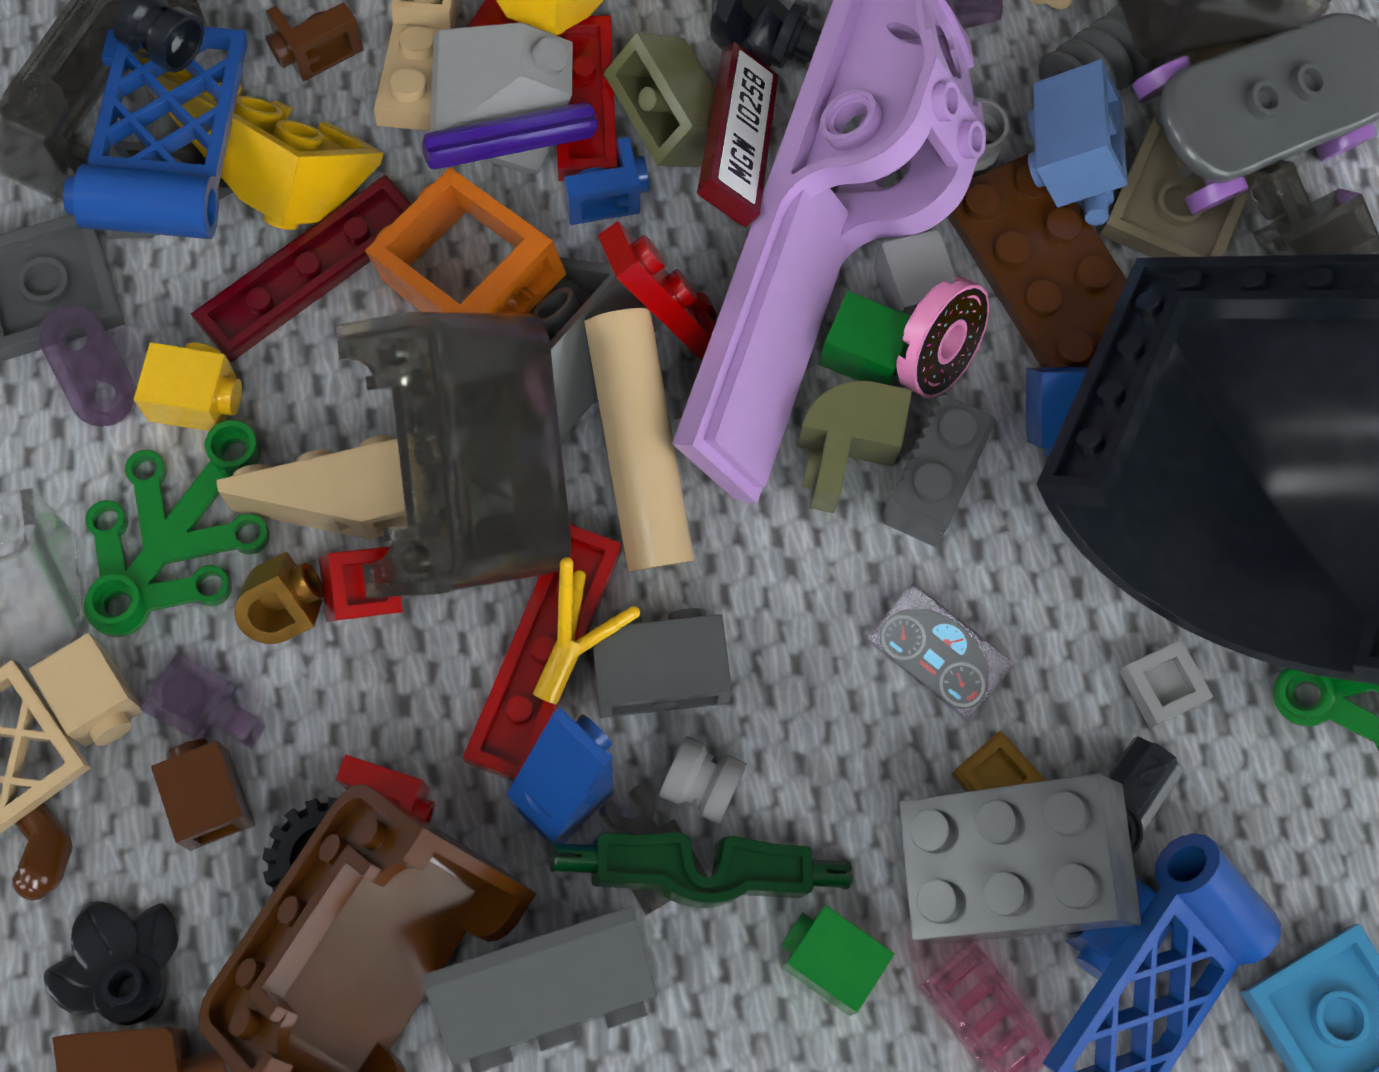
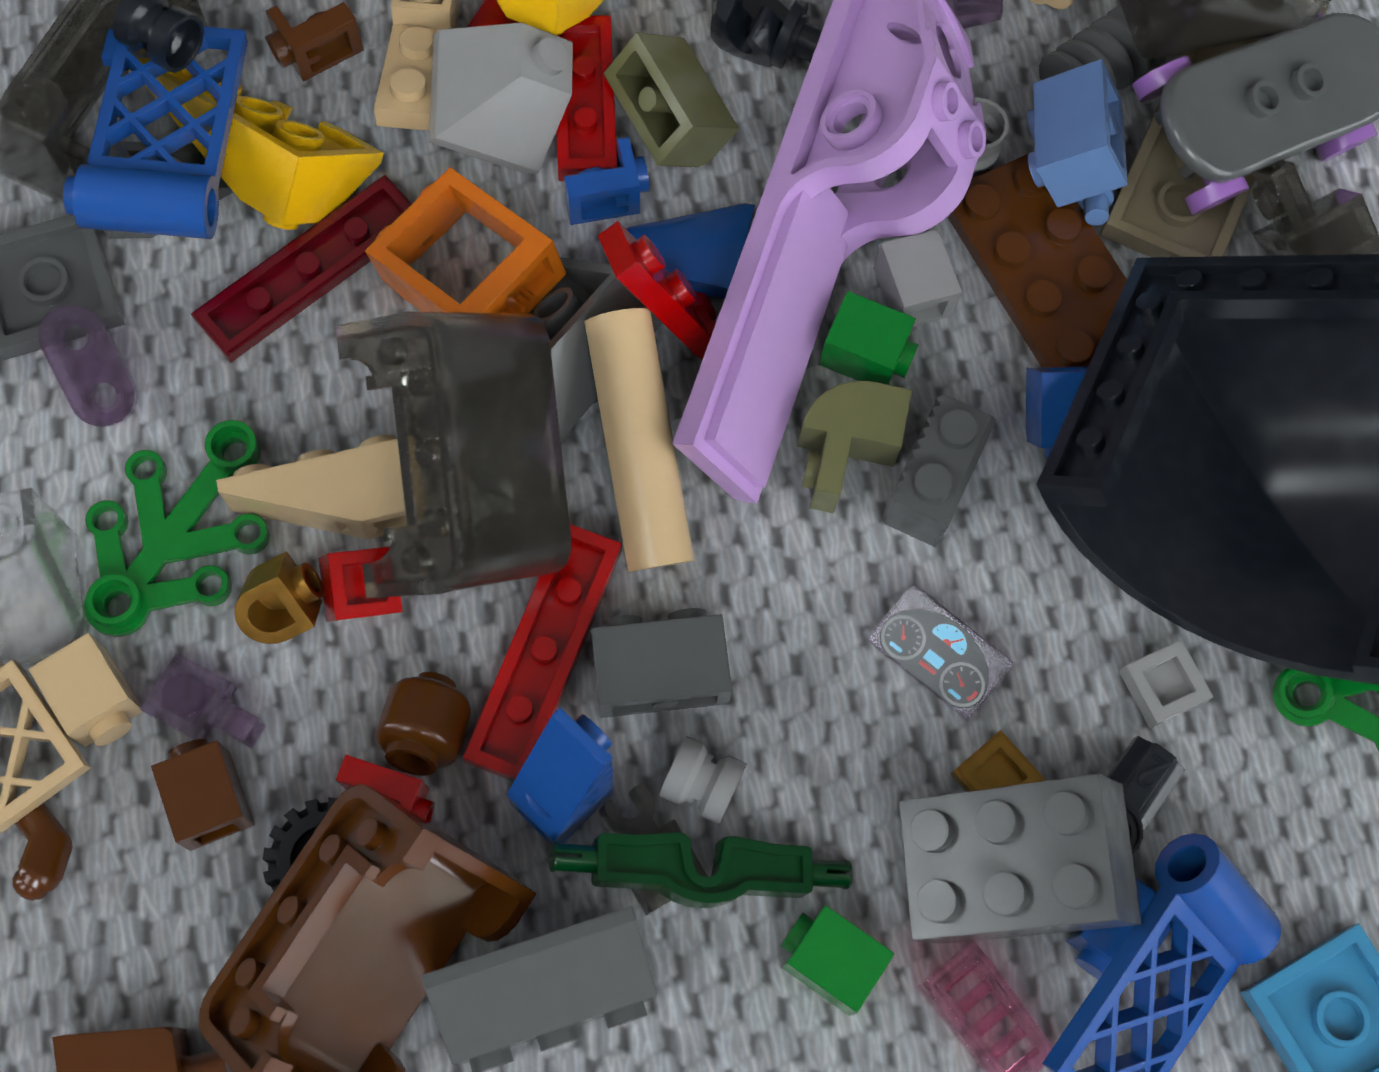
(106, 953): black plate -> none
(187, 386): yellow brick -> none
(423, 723): none -> reddish brown head
(509, 135): dark purple axle -> none
(566, 647): yellow plant -> none
(702, 245): none -> blue slope
(738, 136): tile -> none
(943, 336): tile -> none

